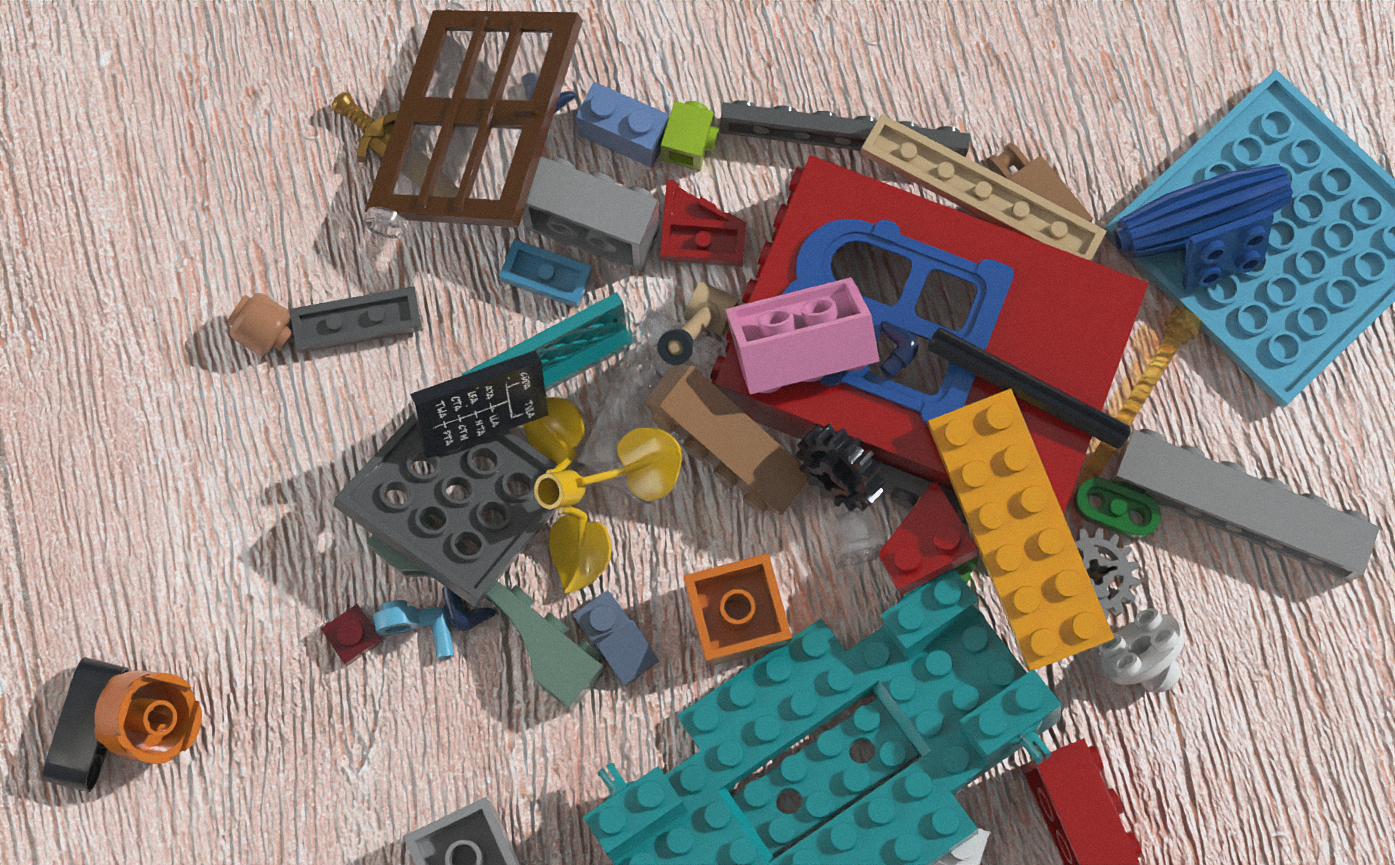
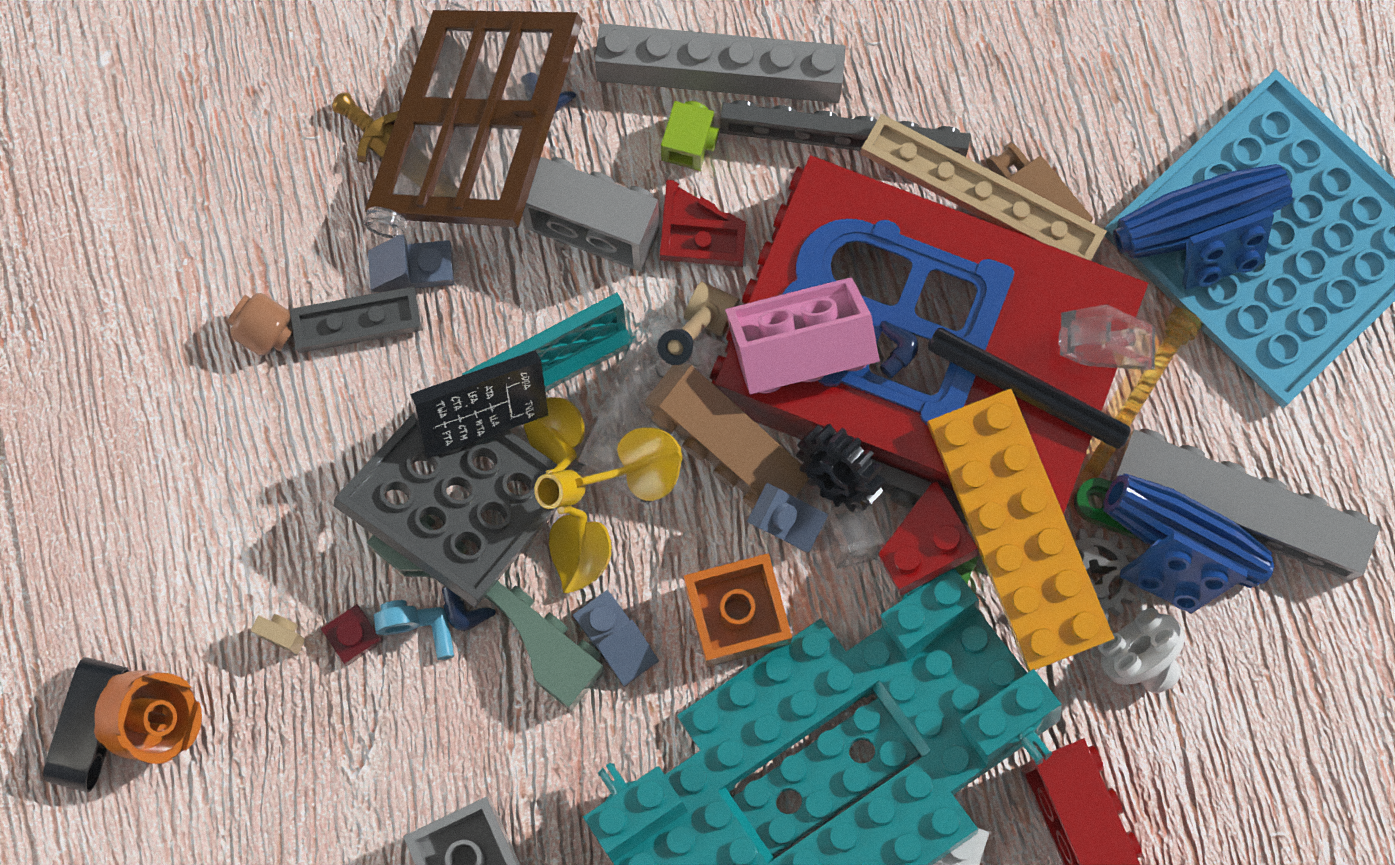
(279, 632): none -> tan plate
(406, 265): none -> sand blue slope
(546, 273): dark azure plate -> none
(622, 124): medium blue brick -> none
(719, 63): none -> light grey brick
(787, 518): none -> sand blue slope
(1107, 338): none -> clear slope
(1191, 549): none -> blue plate

